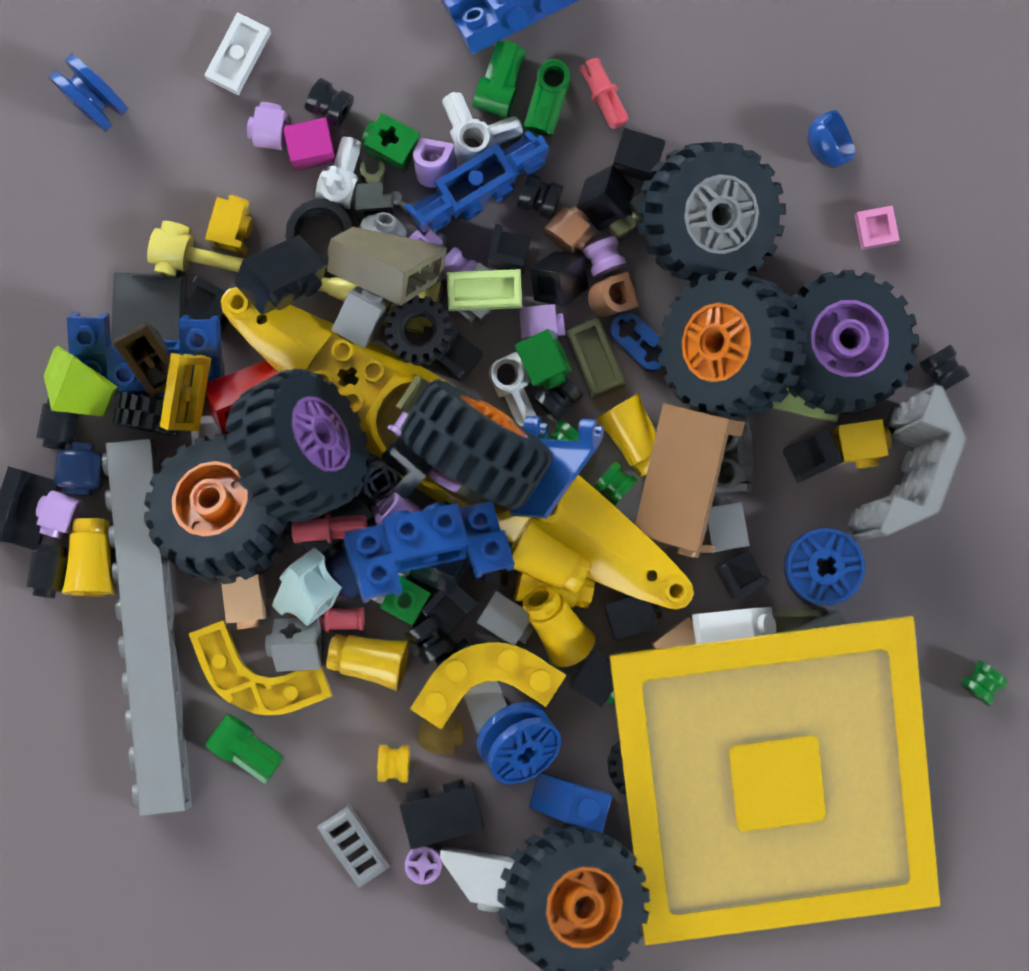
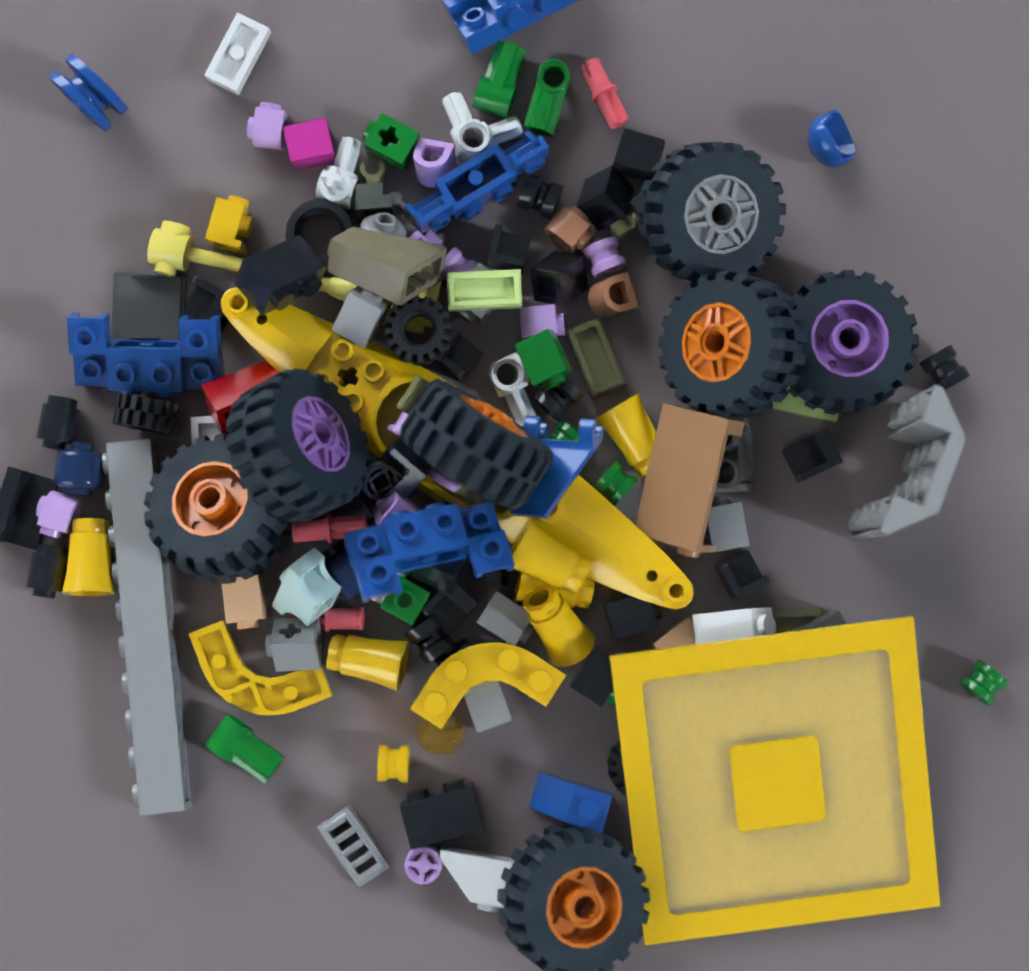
(75, 386): lime slope -> none
(146, 356): dark brown slope -> none
(179, 392): yellow tile -> none
(329, 102): black wheel -> none
(518, 743): blue wheel -> none
(630, 346): blue beam -> none
(846, 566): blue wheel -> none
(862, 442): yellow brick -> none
(876, 227): bright pink plate -> none

